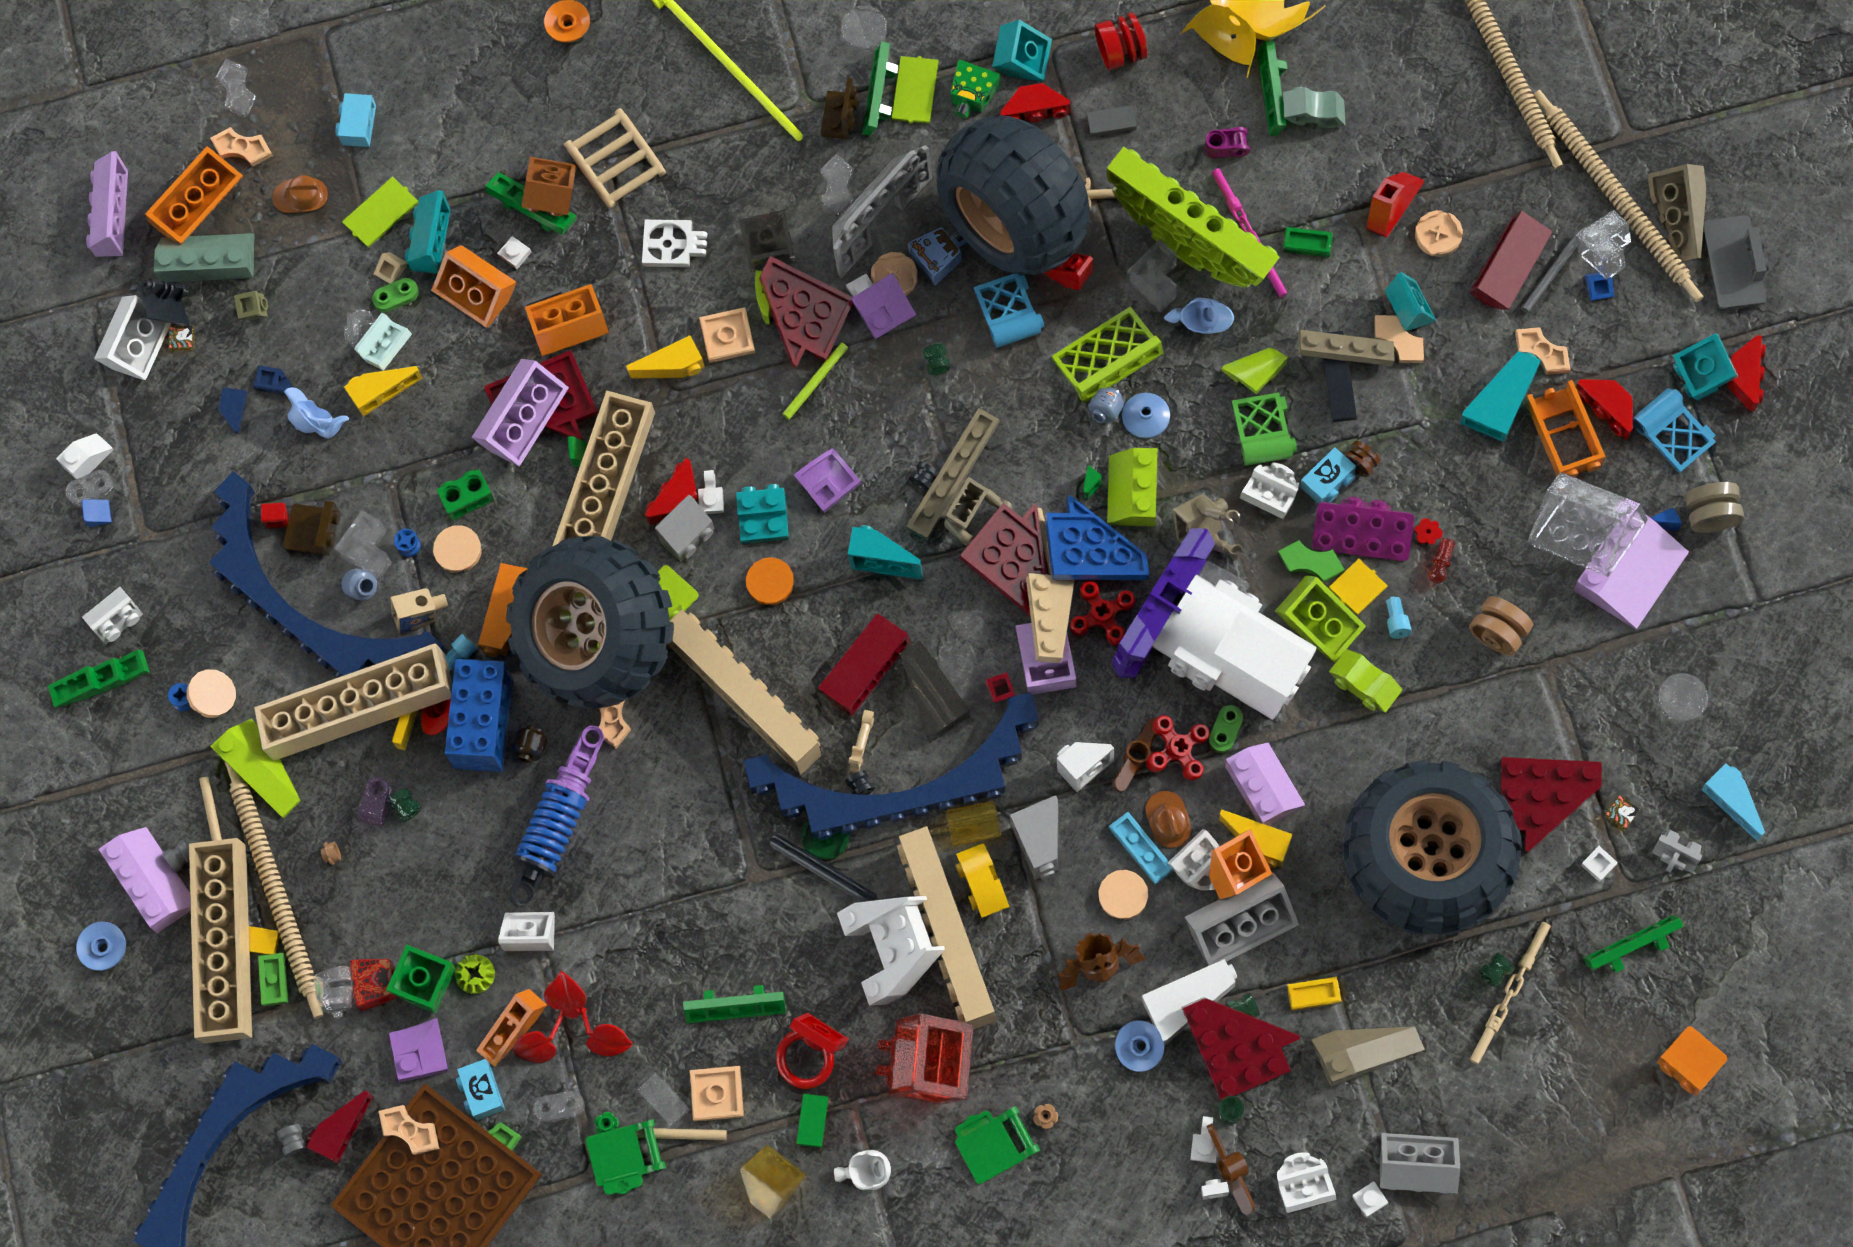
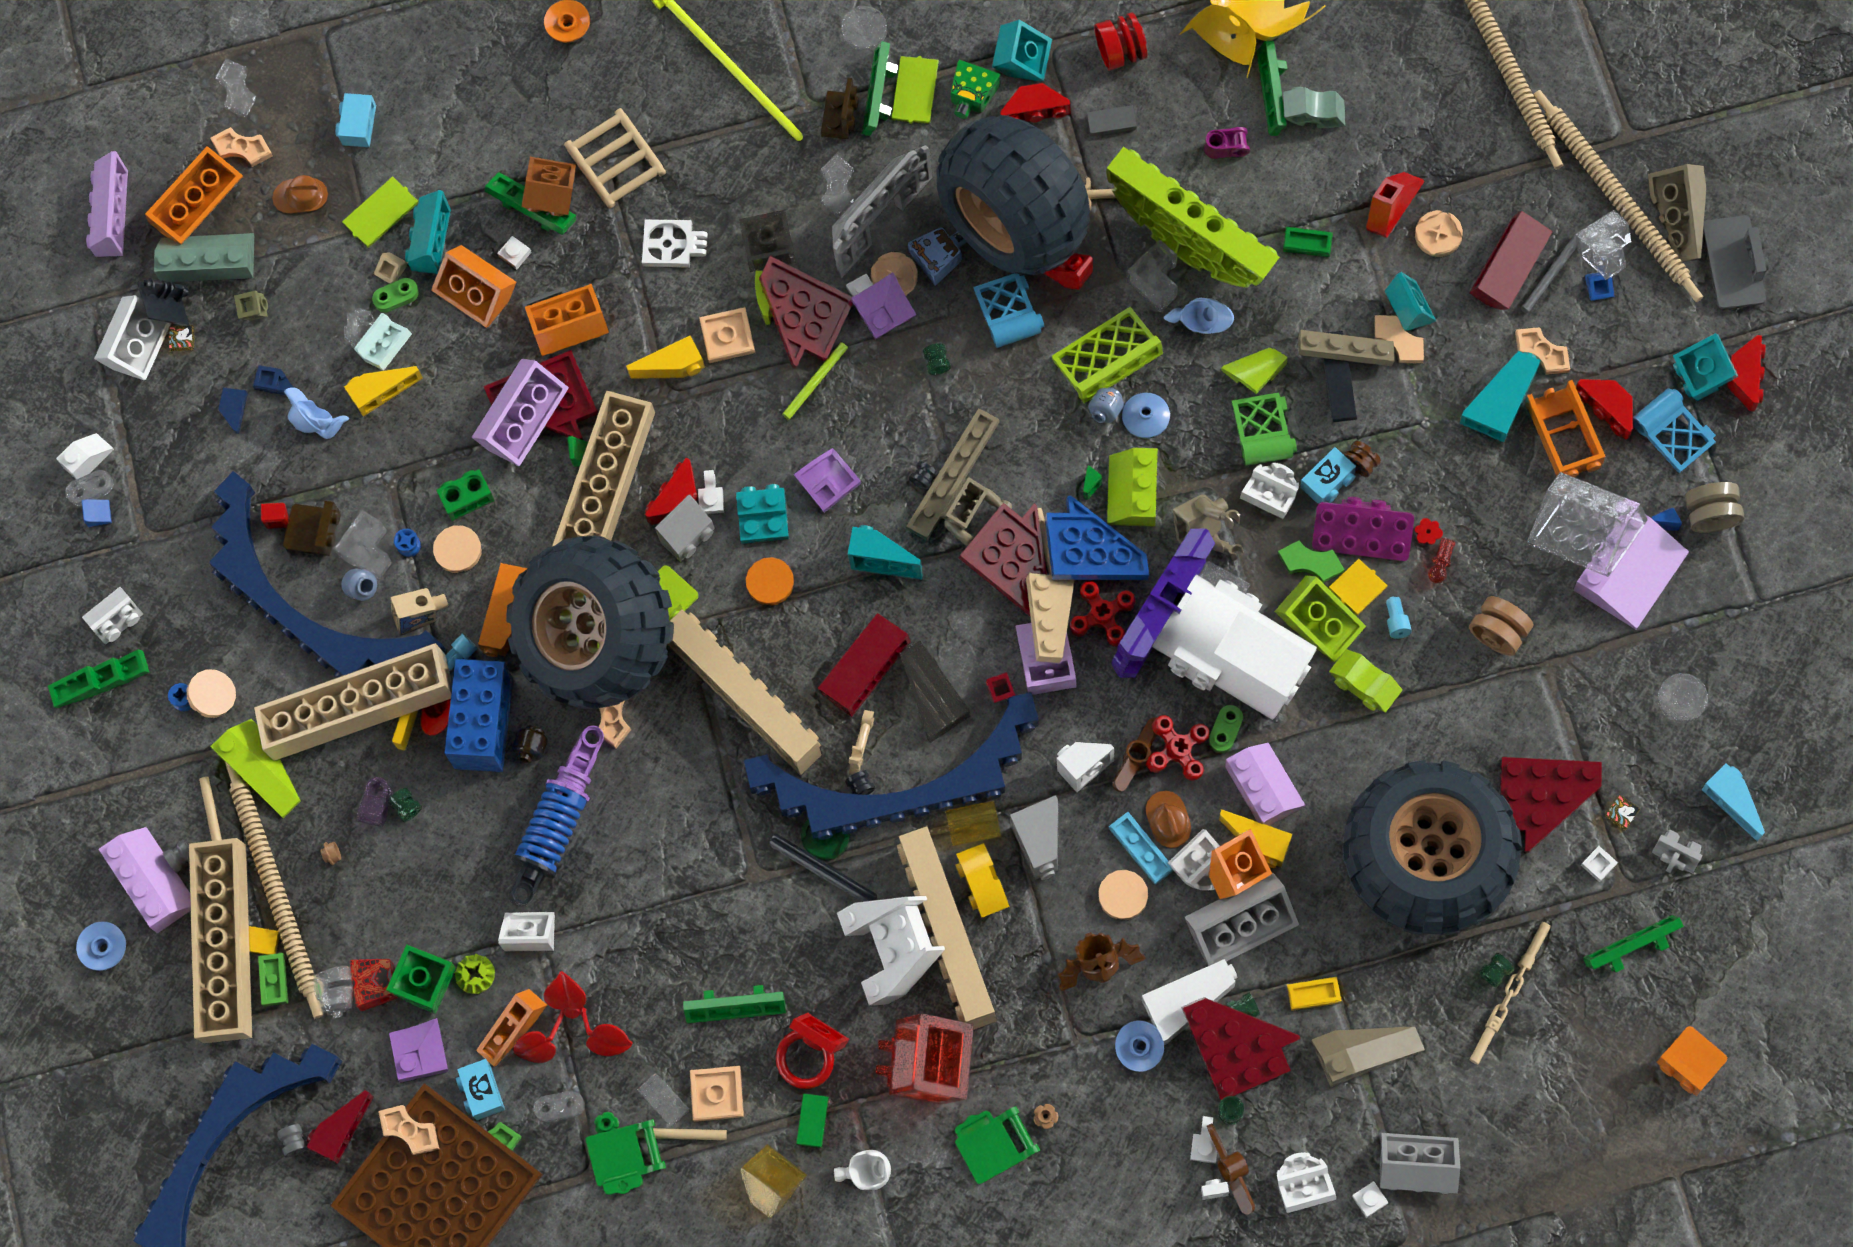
(1234, 206): dark pink piece -> none

